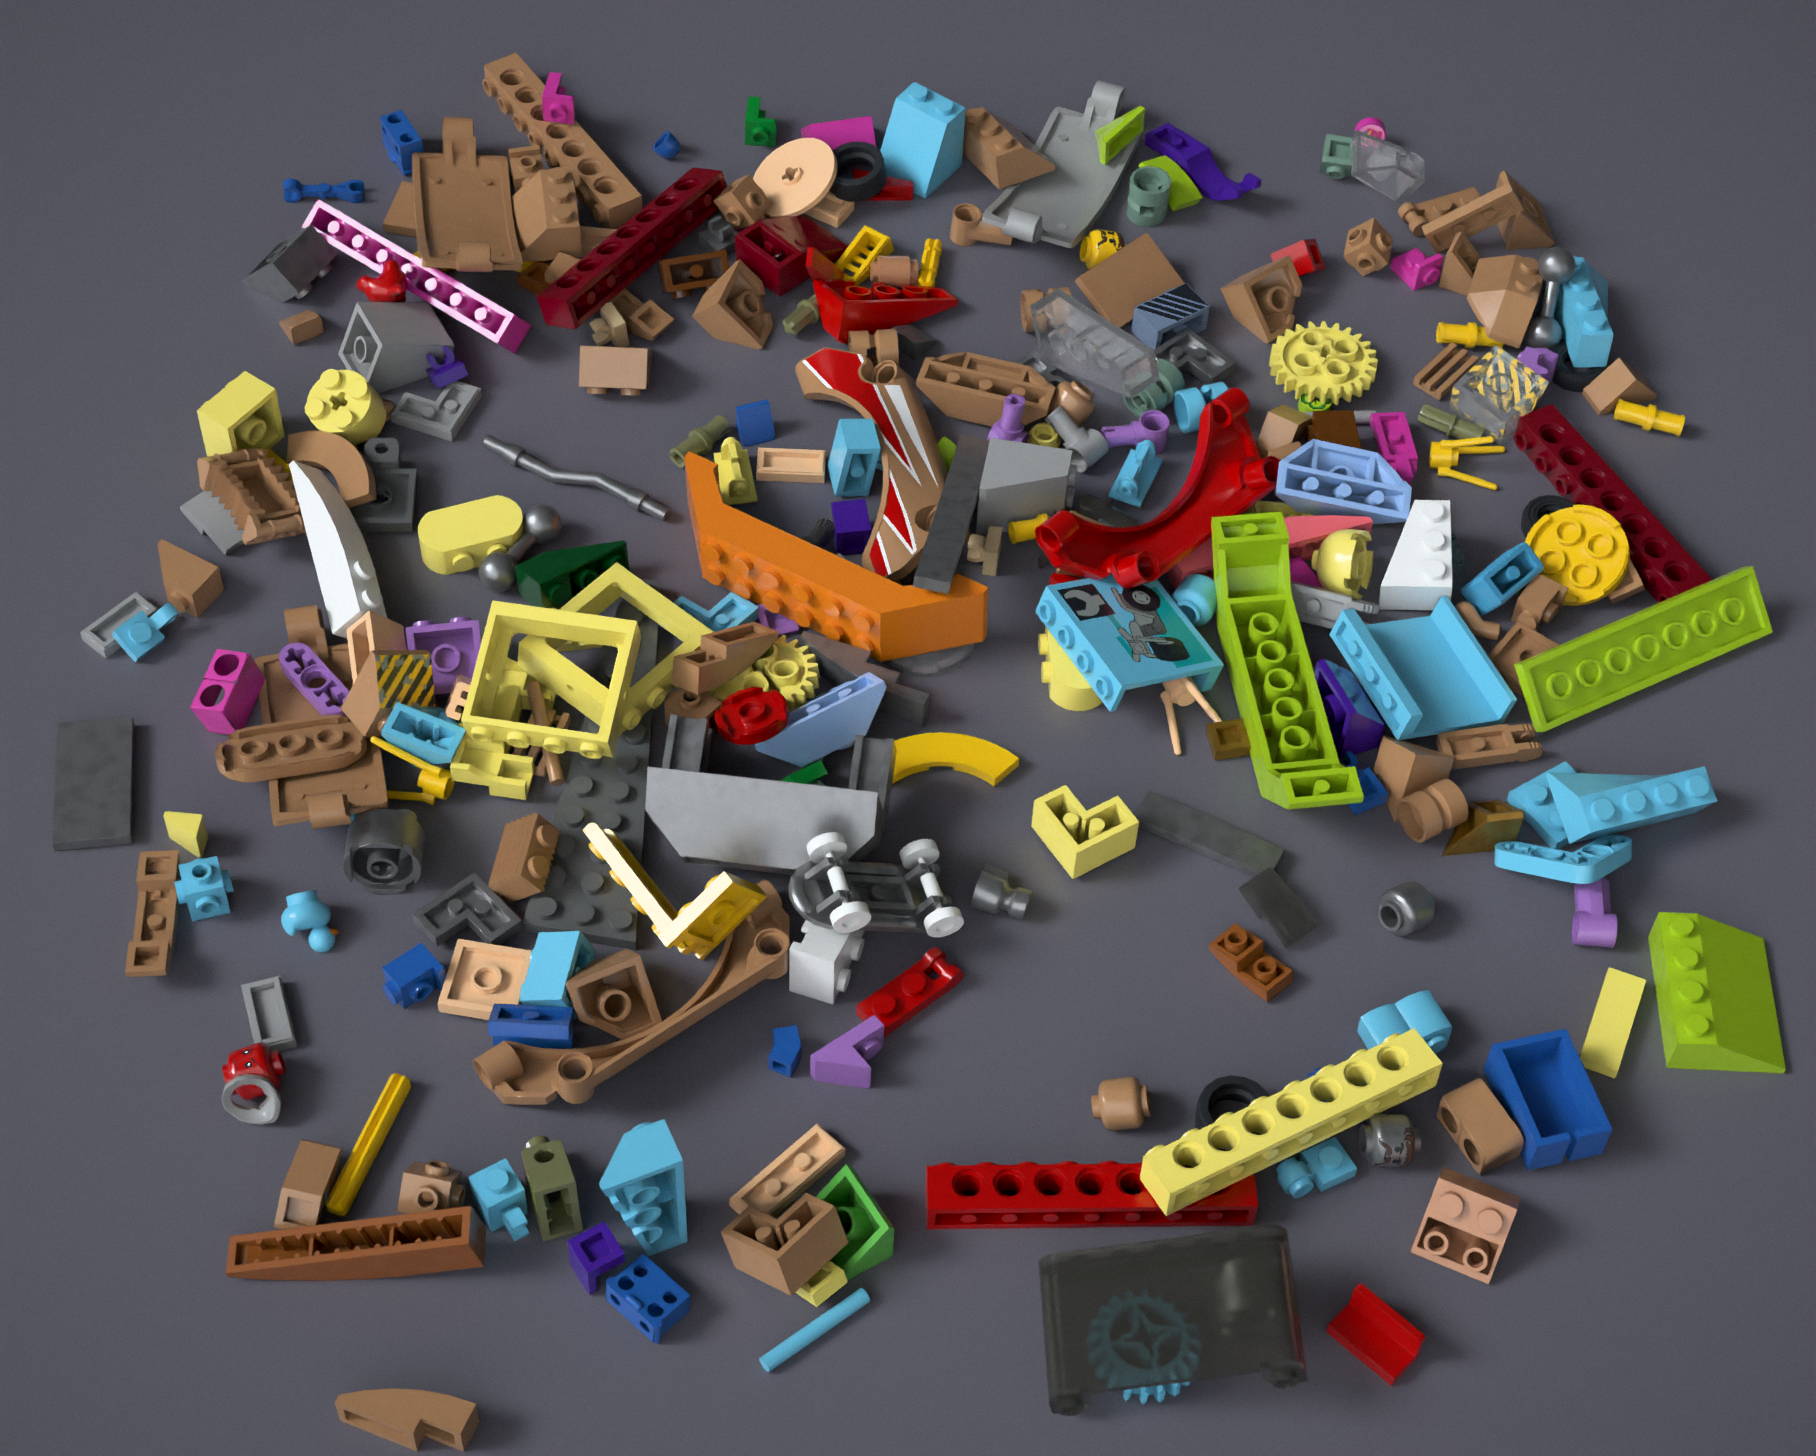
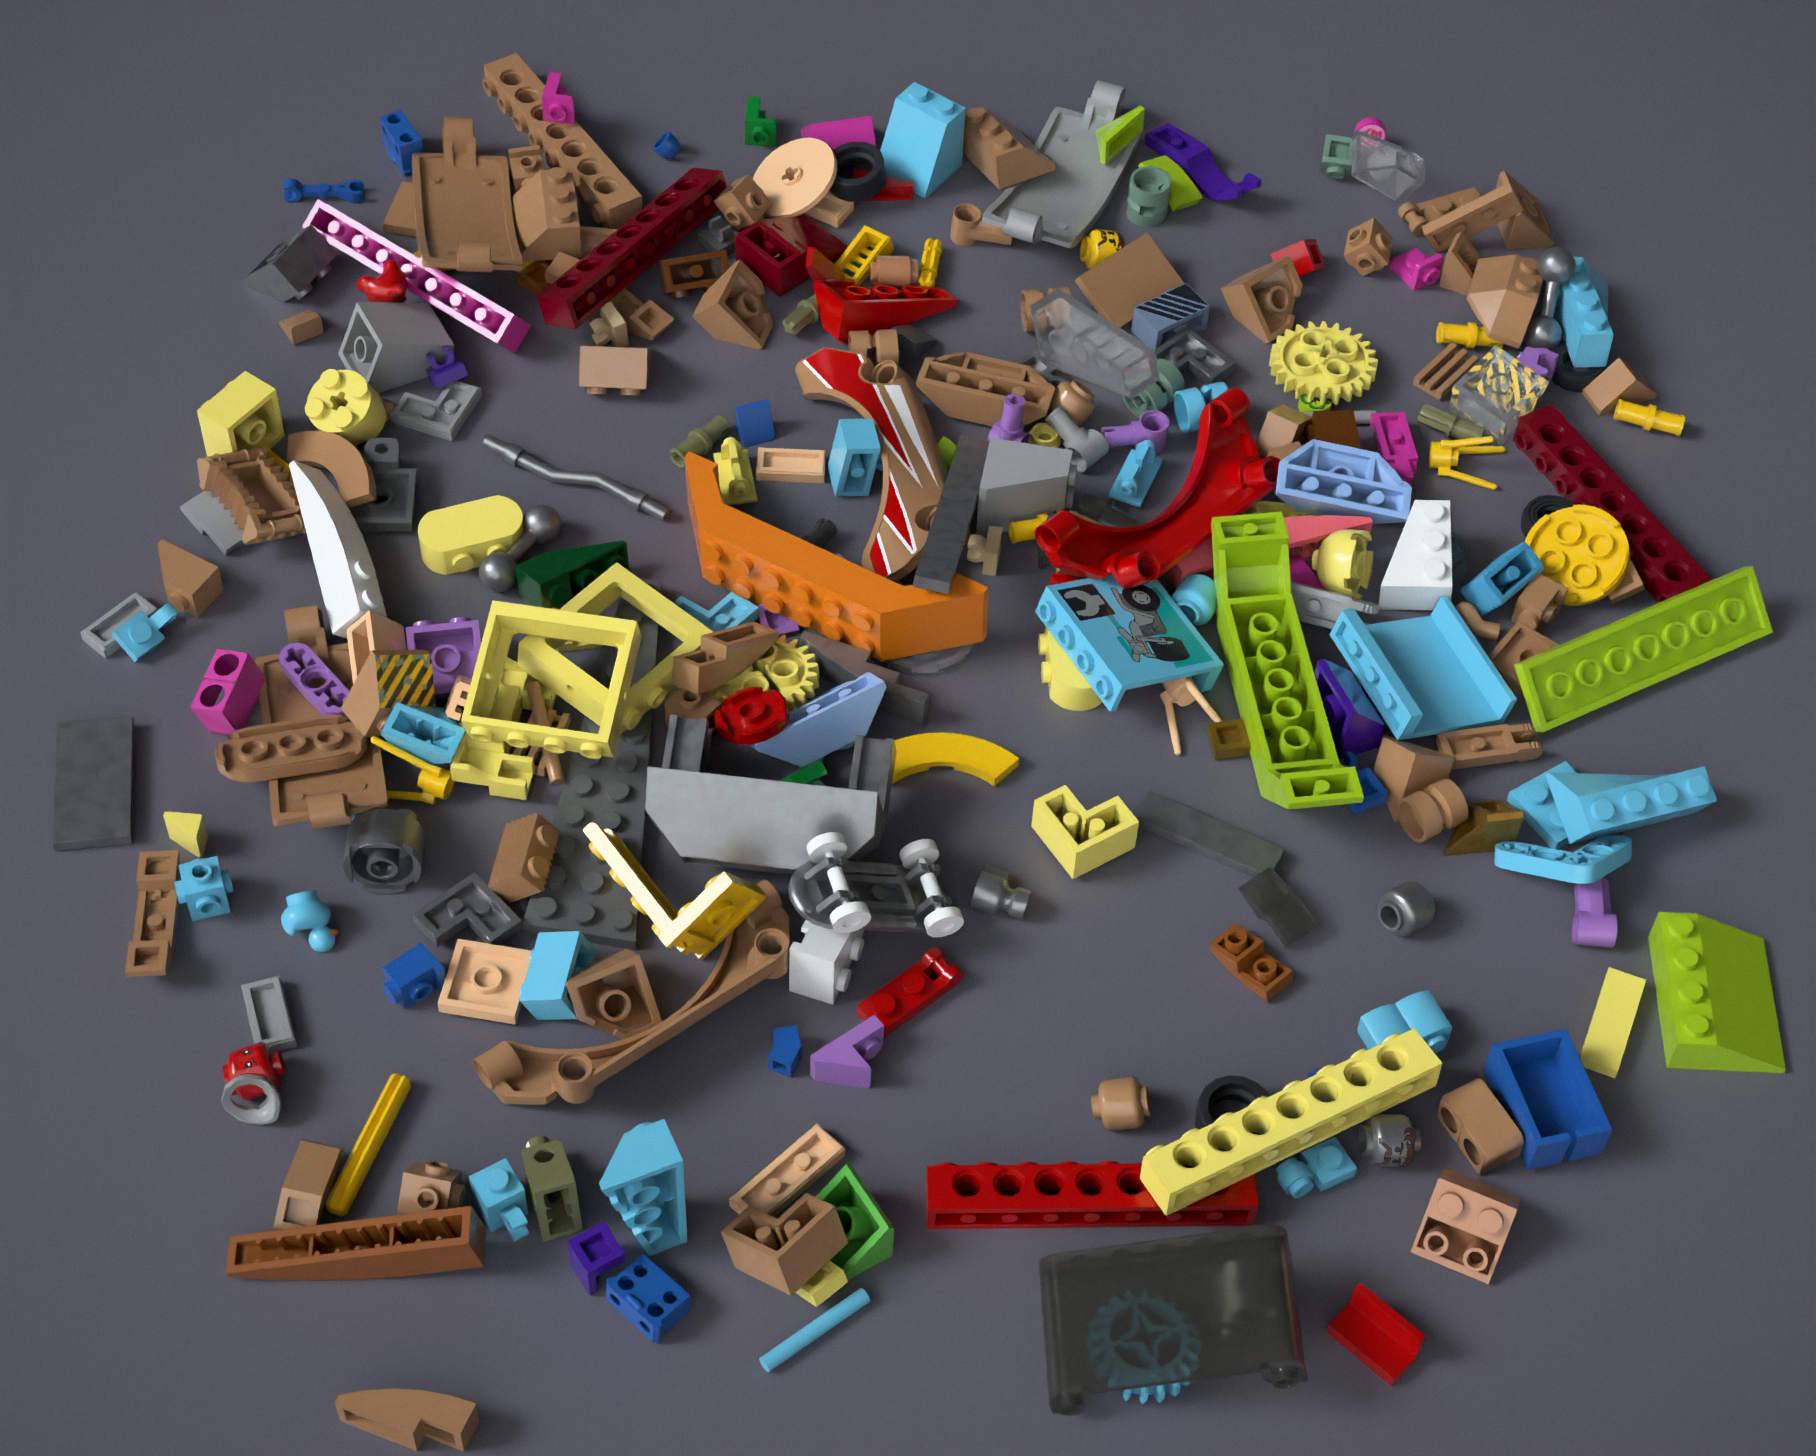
(532, 1025): blue panel -> none
(851, 526): dark purple panel -> none

